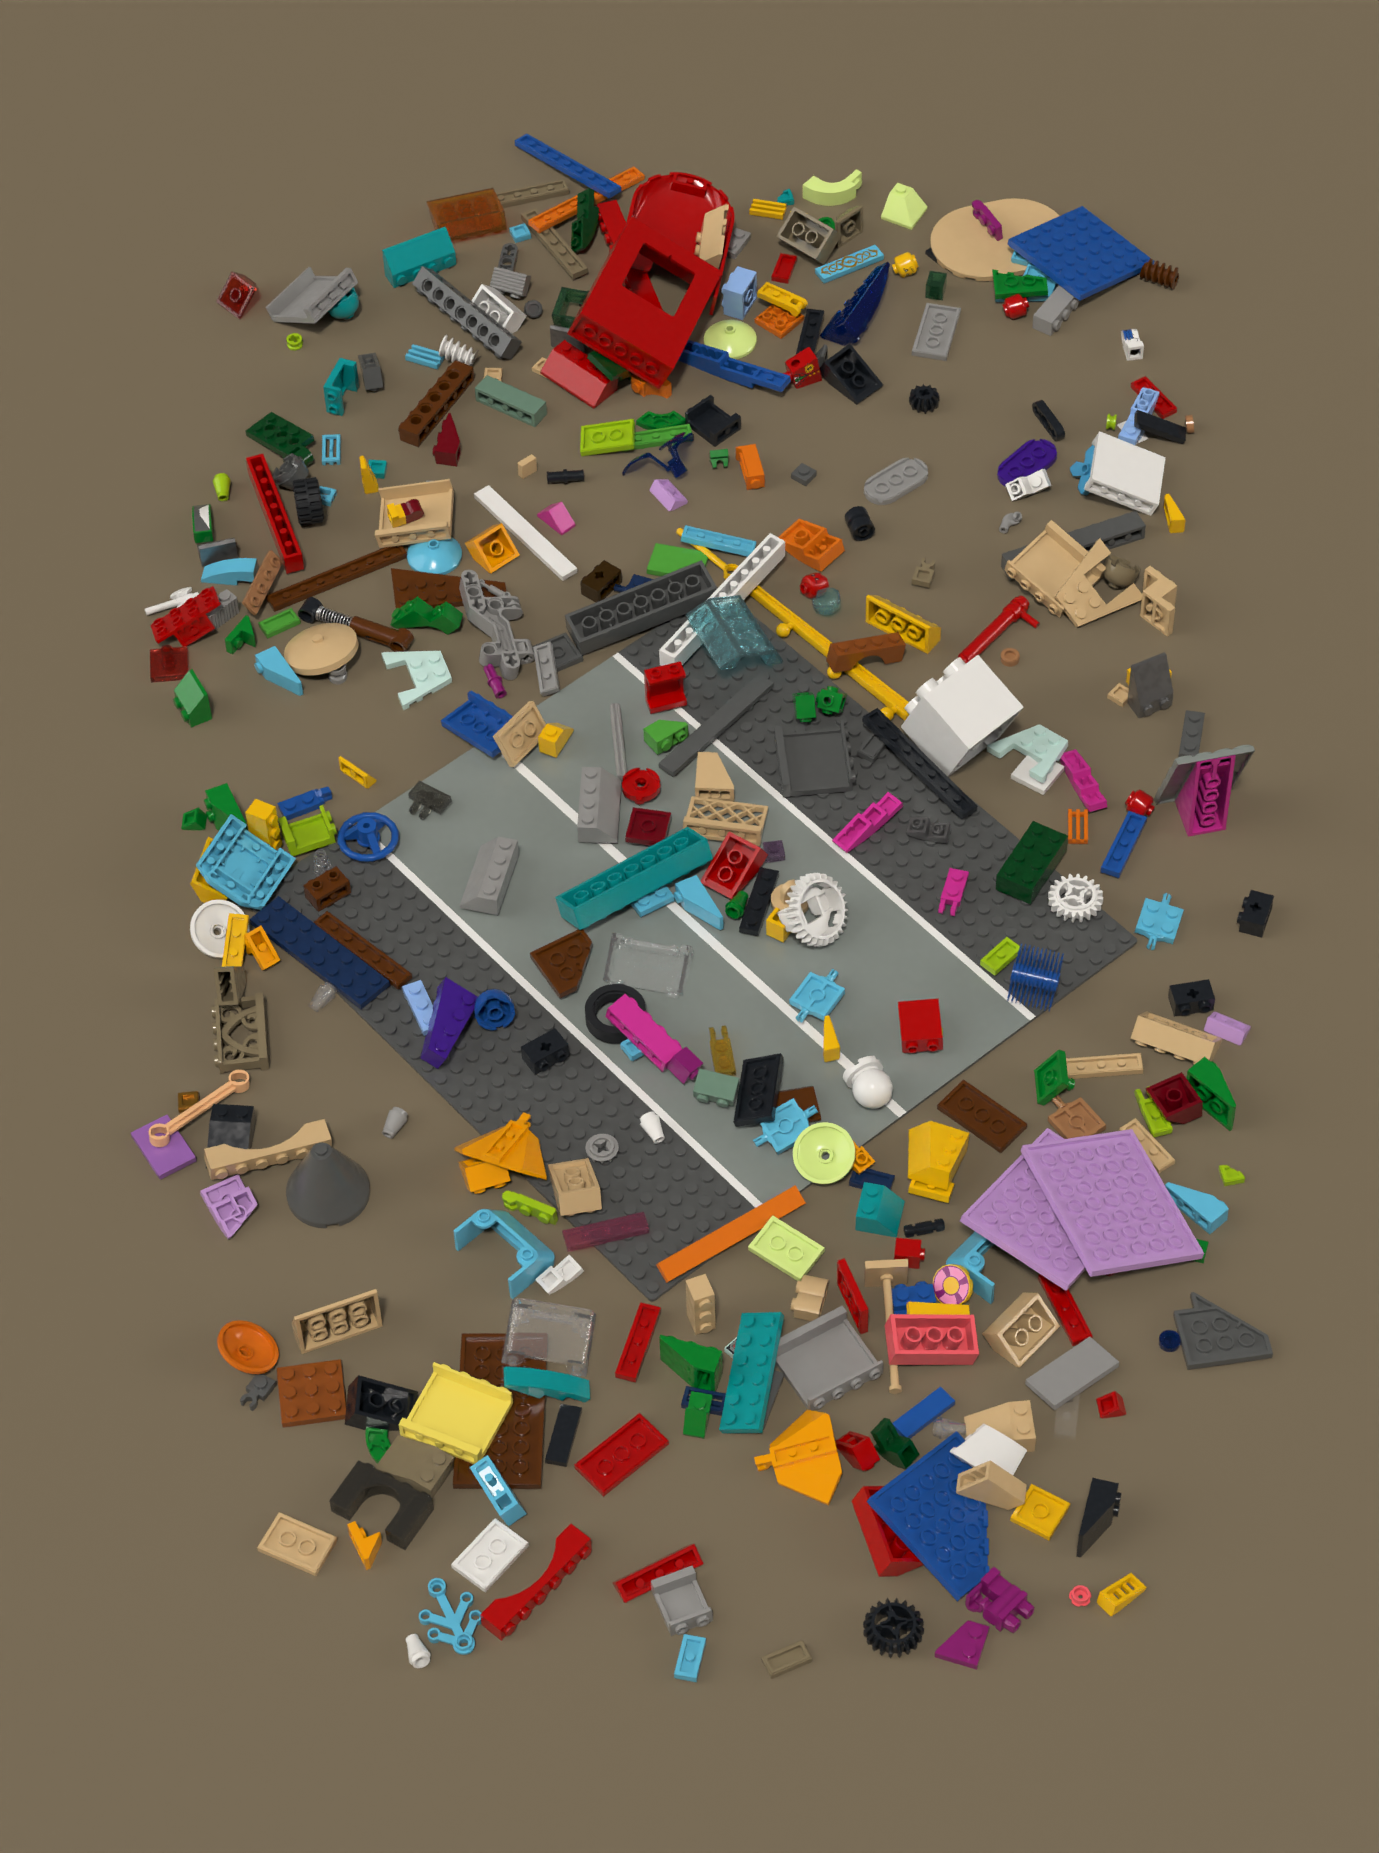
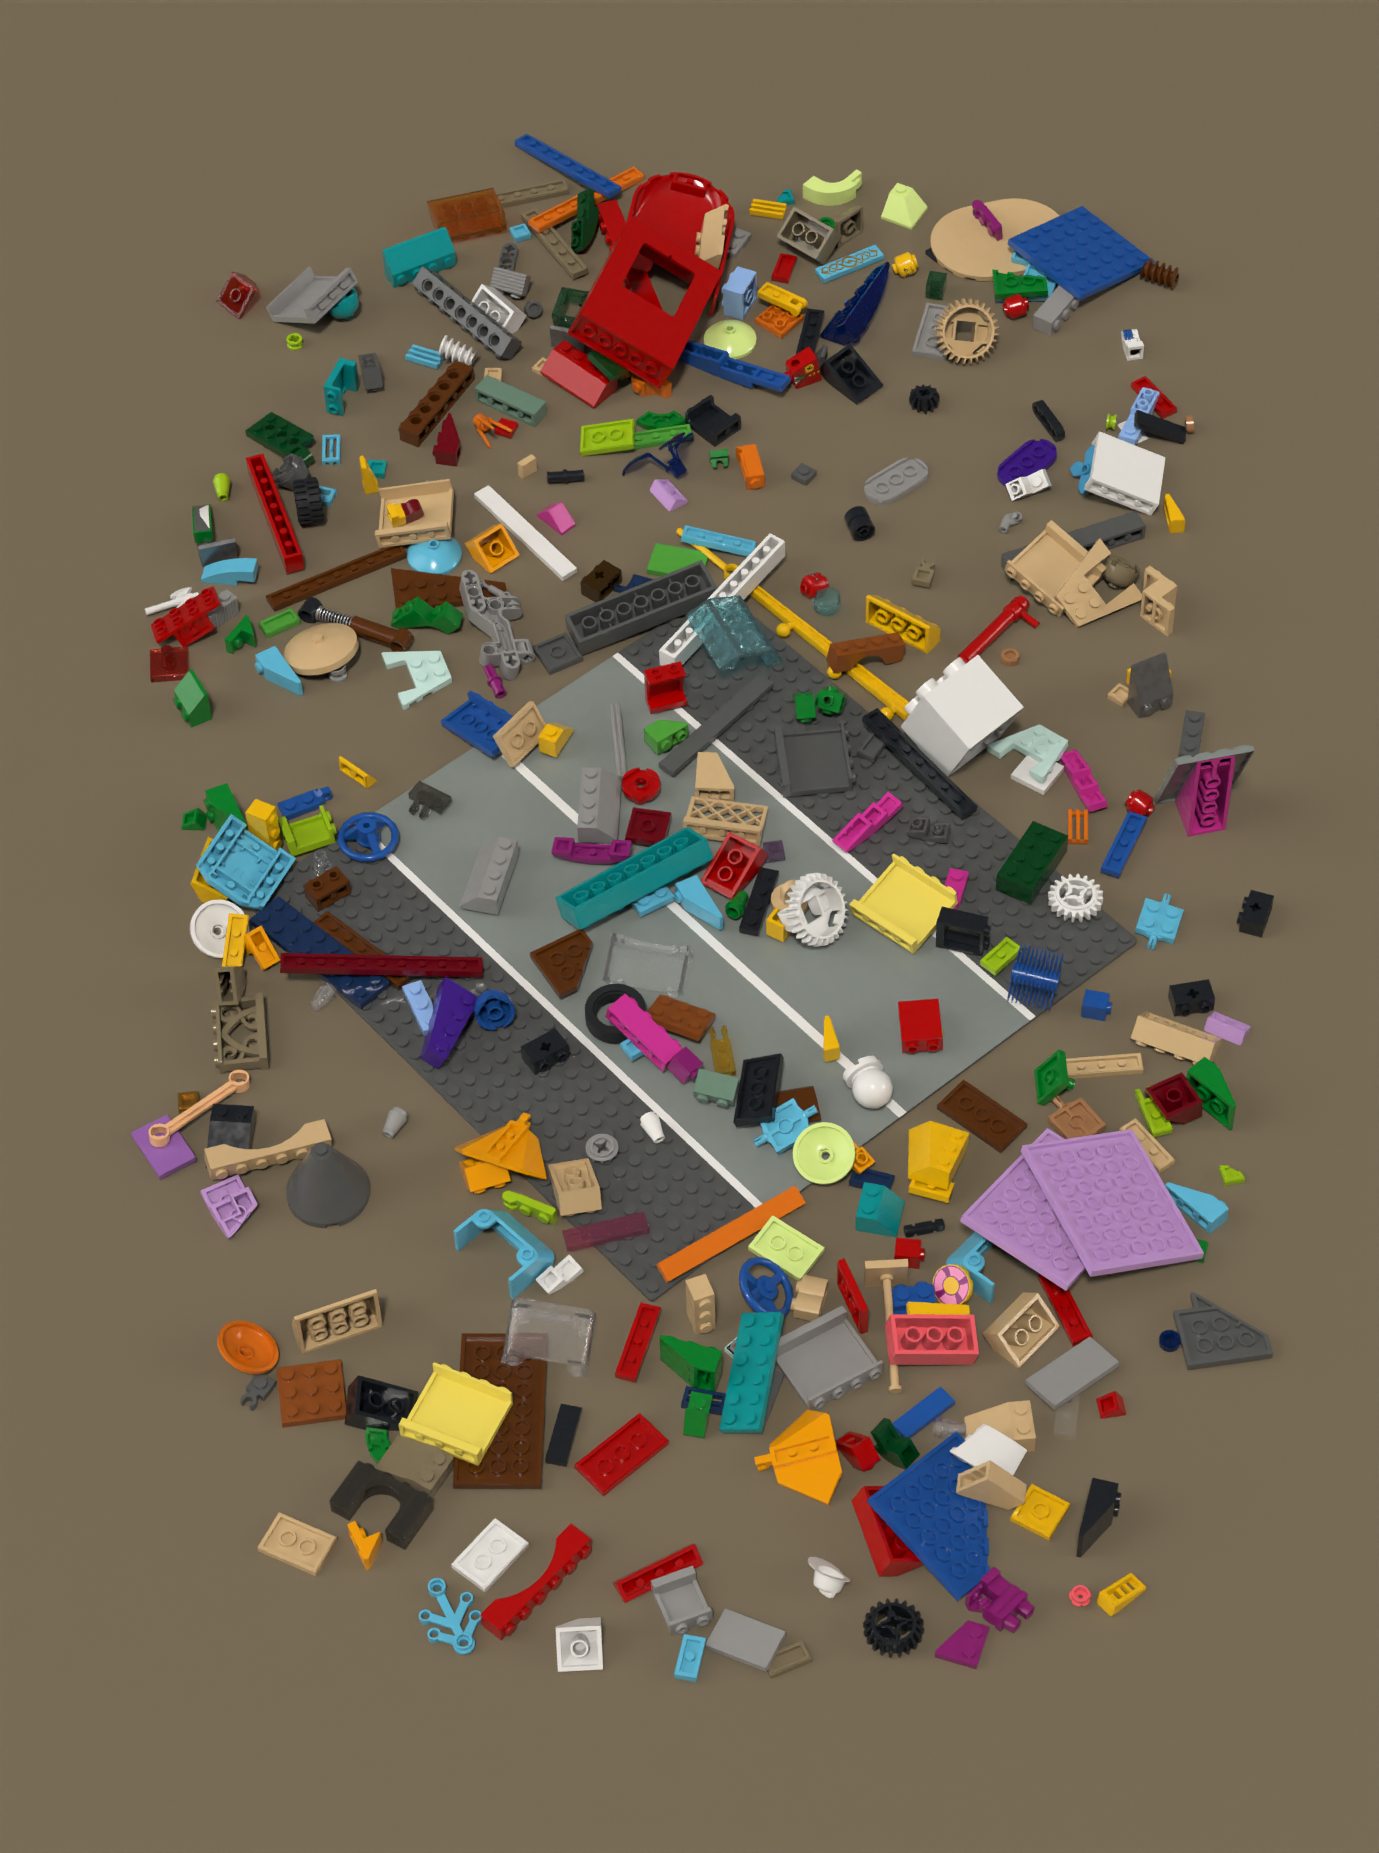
(262, 582): medium nougat bracket -> none
(381, 965): none -> dark red plate
(417, 1652): white cone -> none
(484, 424): none -> orange plant
(498, 1490): medium azure slope -> none
(510, 424): none -> red tile
(546, 669): light grey tile -> none
(546, 1382): teal slope -> none
(579, 1645): none -> white slope
(591, 853): none -> magenta slope
(681, 1017): none -> dark orange plate
(745, 1640): none -> light grey tile
(761, 1291): none -> blue piece
(811, 544): orange slope -> none
(817, 996): medium azure plate -> none
(827, 1577): none -> white piece
(904, 904): none -> light yellow panel
(961, 941): none -> black window
(982, 331): none -> tan piece
(1096, 1005): none -> blue brick

